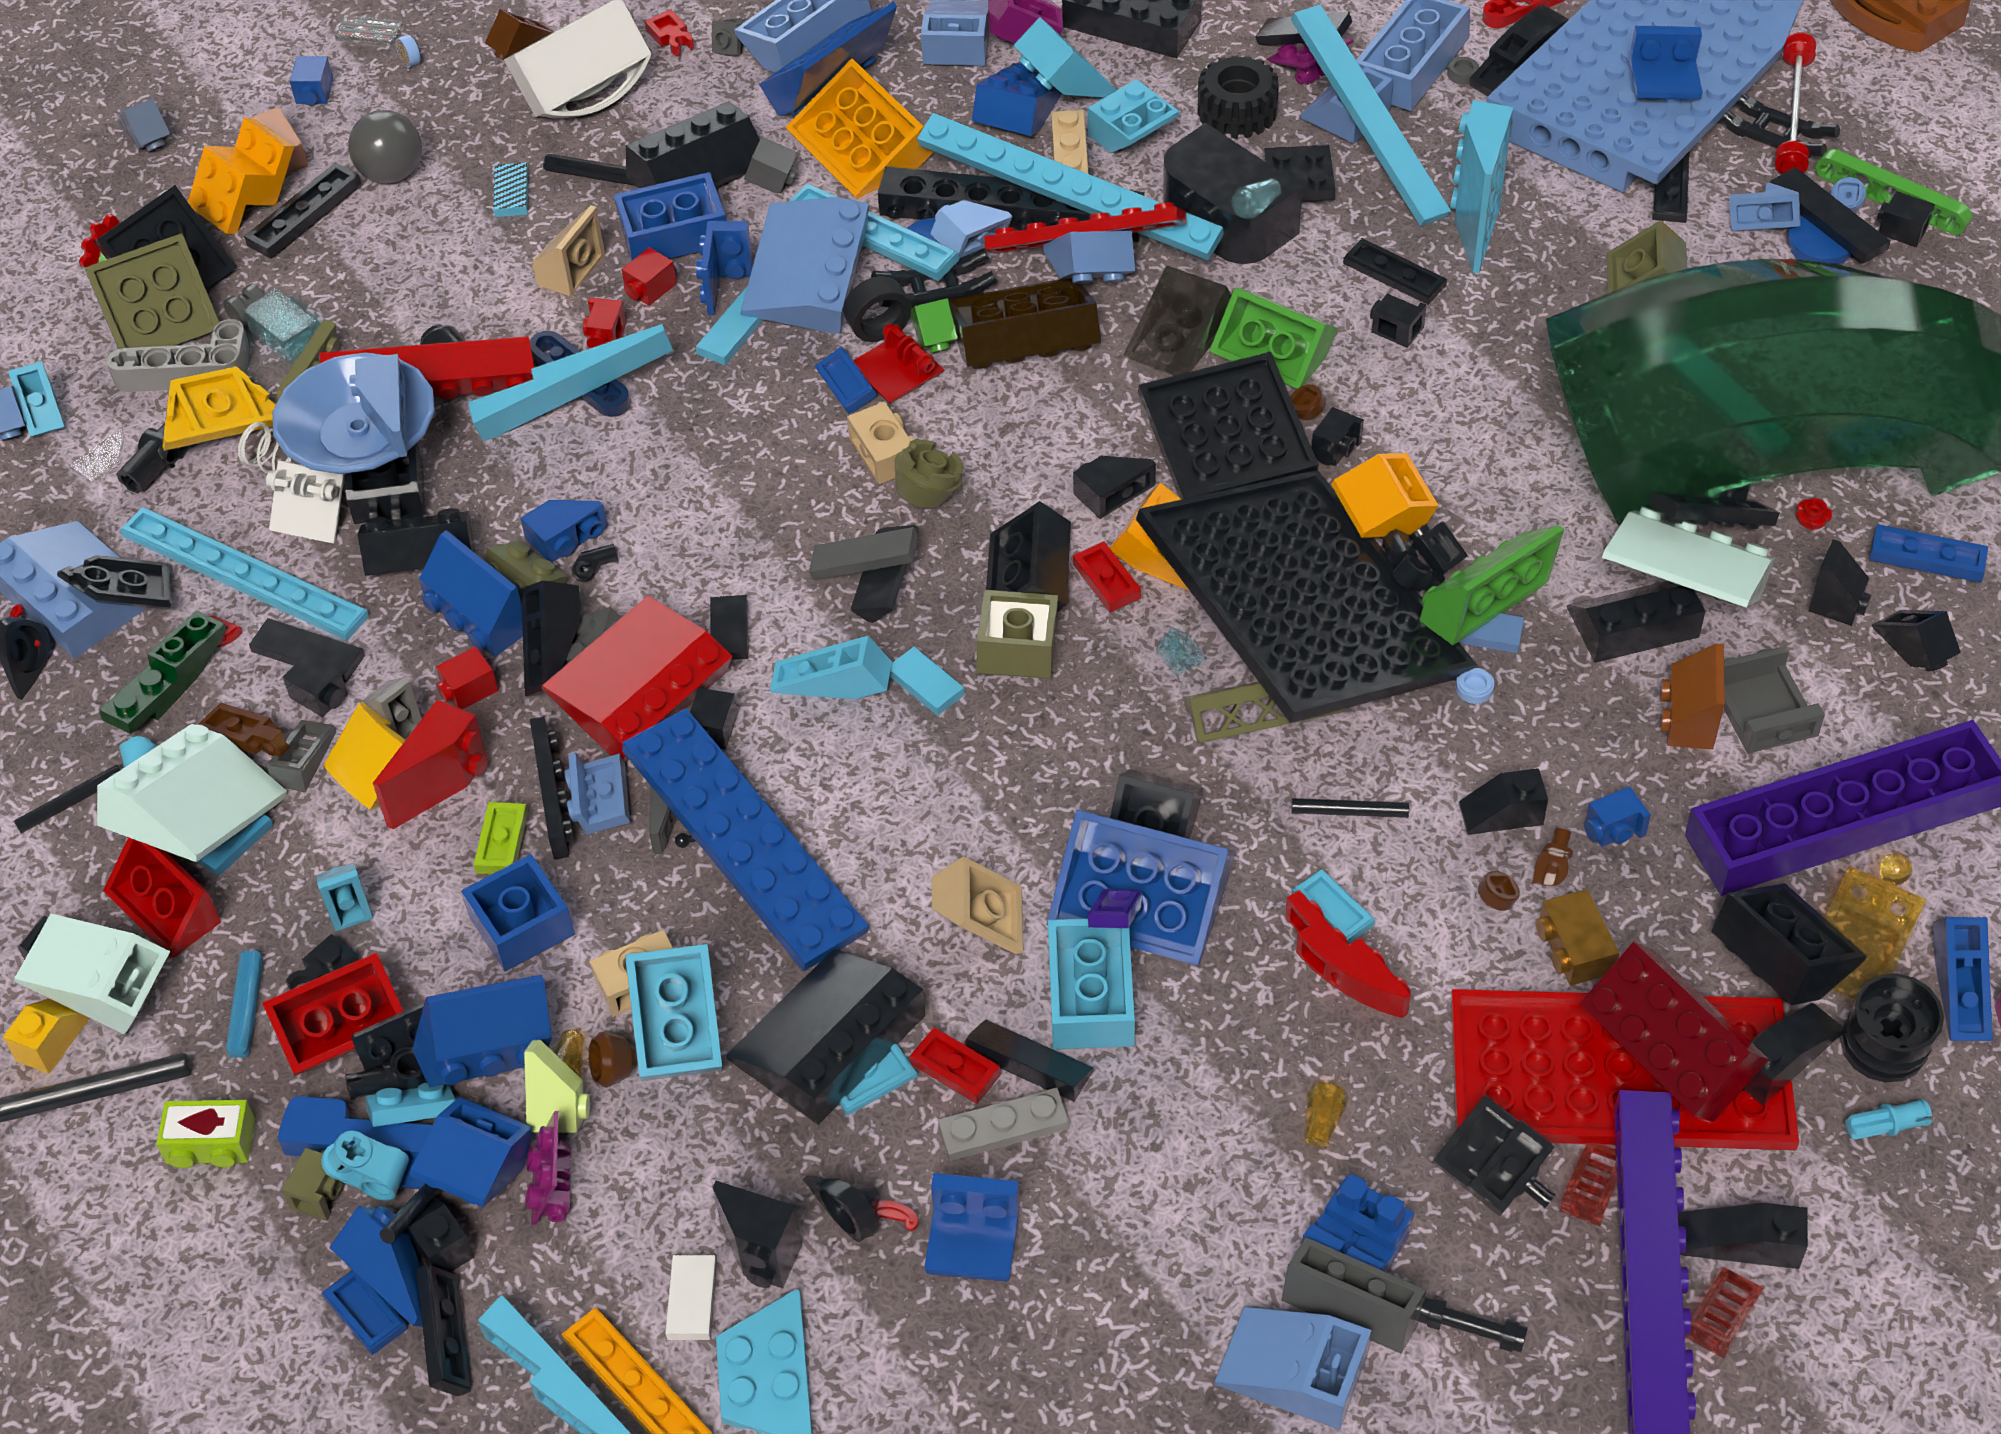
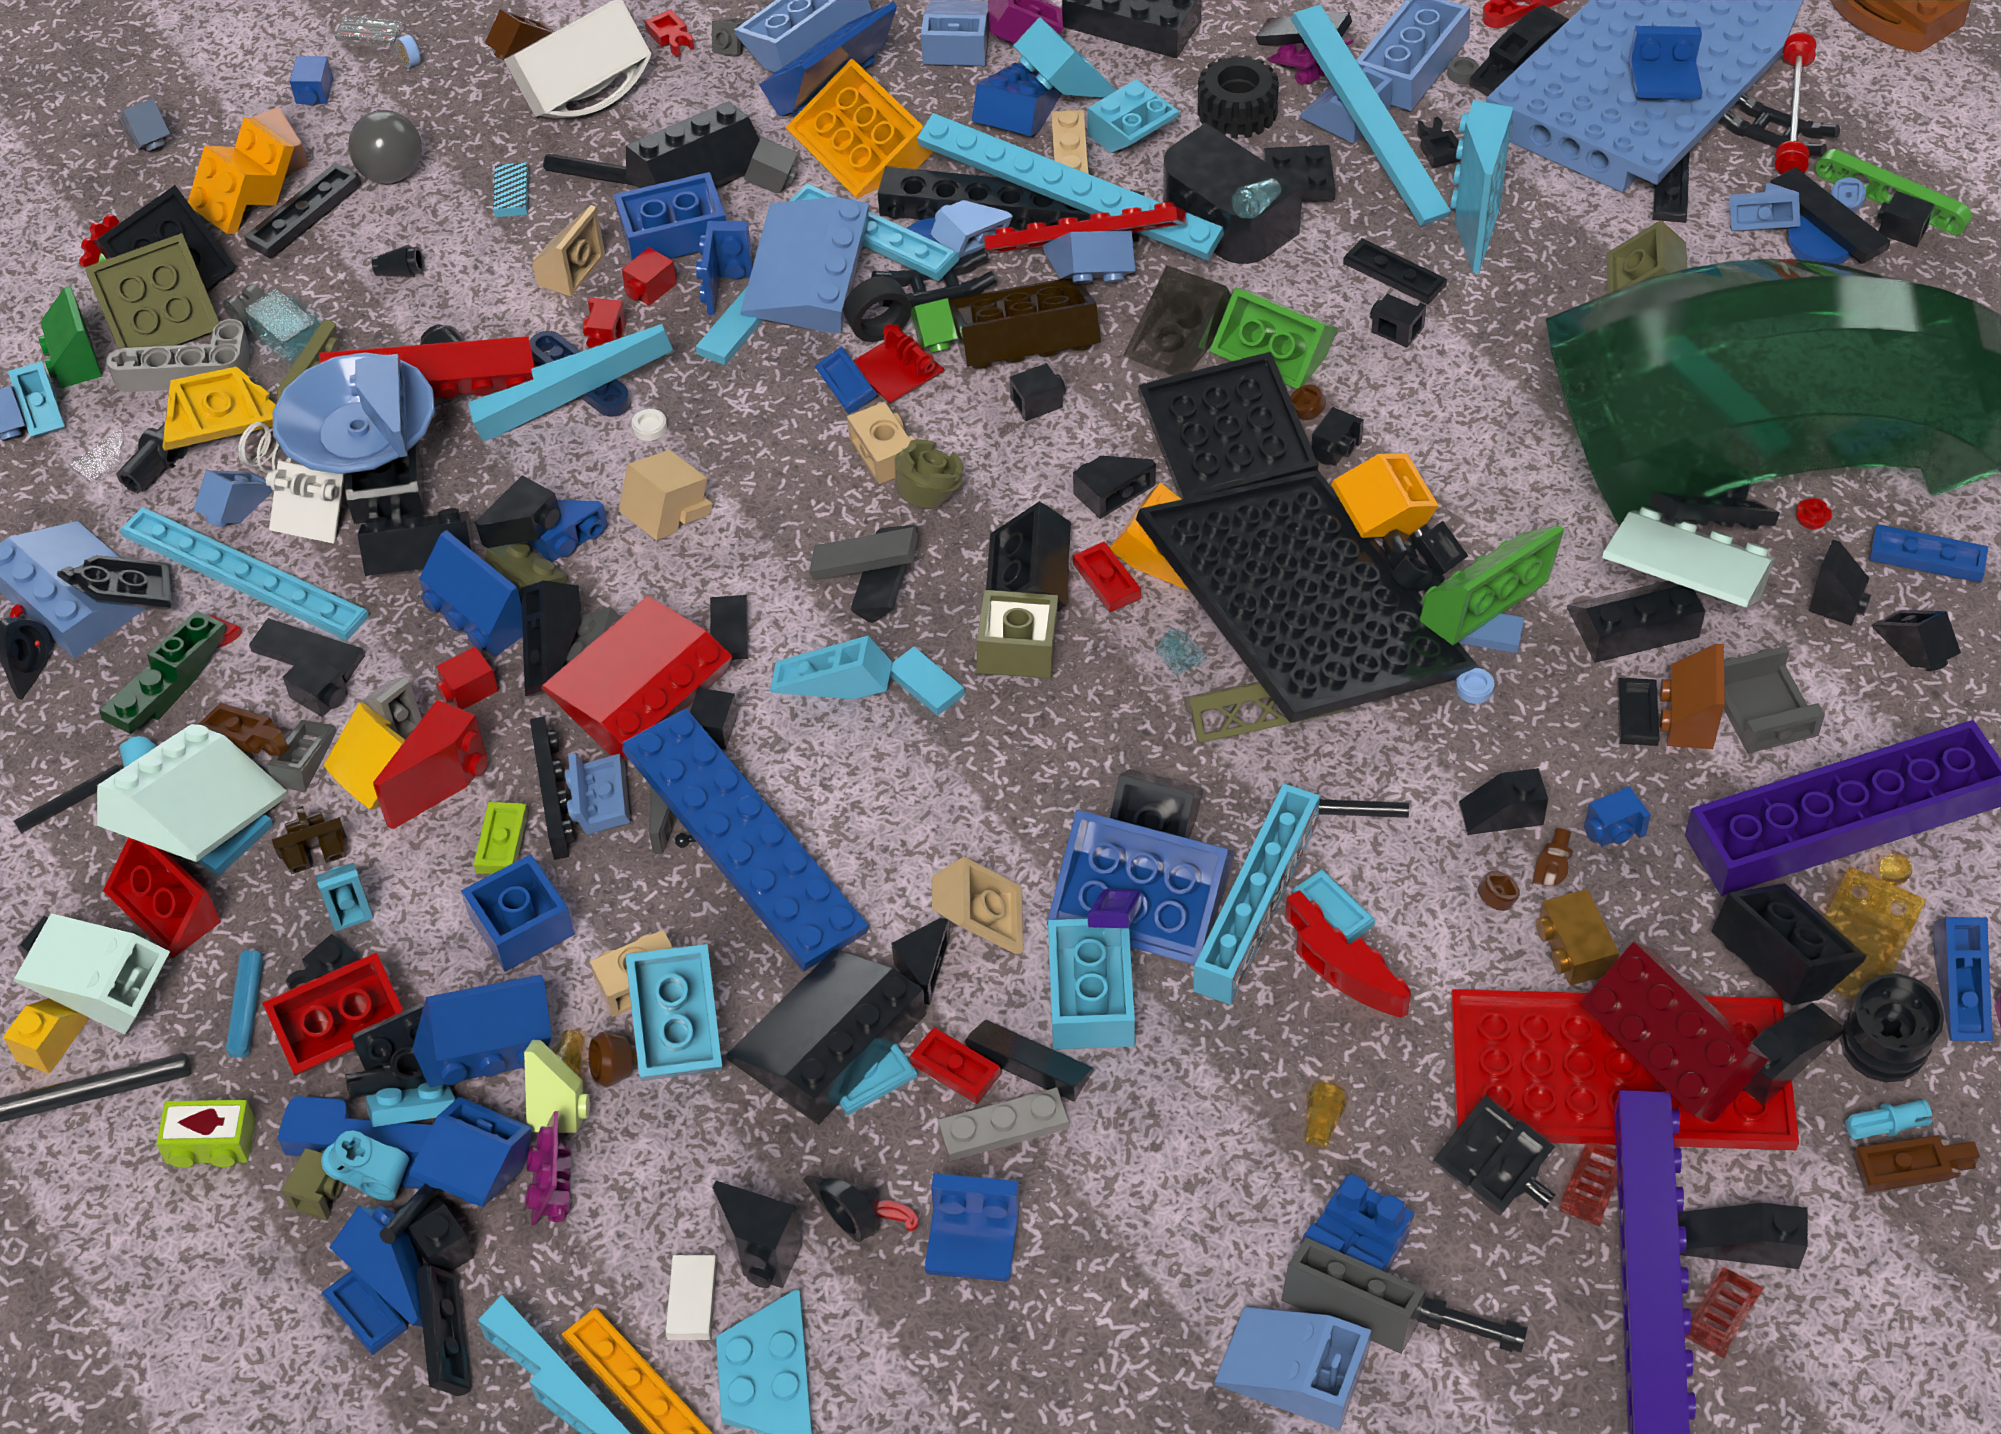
(68, 342): none -> green slope
(230, 496): none -> medium blue slope
(307, 834): none -> dark brown hips
(399, 262): none -> black cone
(518, 515): none -> black slope
(590, 561): black arm -> none
(649, 424): none -> white tile
(662, 493): none -> tan plate
(922, 954): none -> black slope
(1037, 391): none -> black brick
(1256, 894): none -> medium azure brick
(1438, 145): none -> black plate
(1638, 711): none -> black tile
(1913, 1162): none -> reddish brown hinge

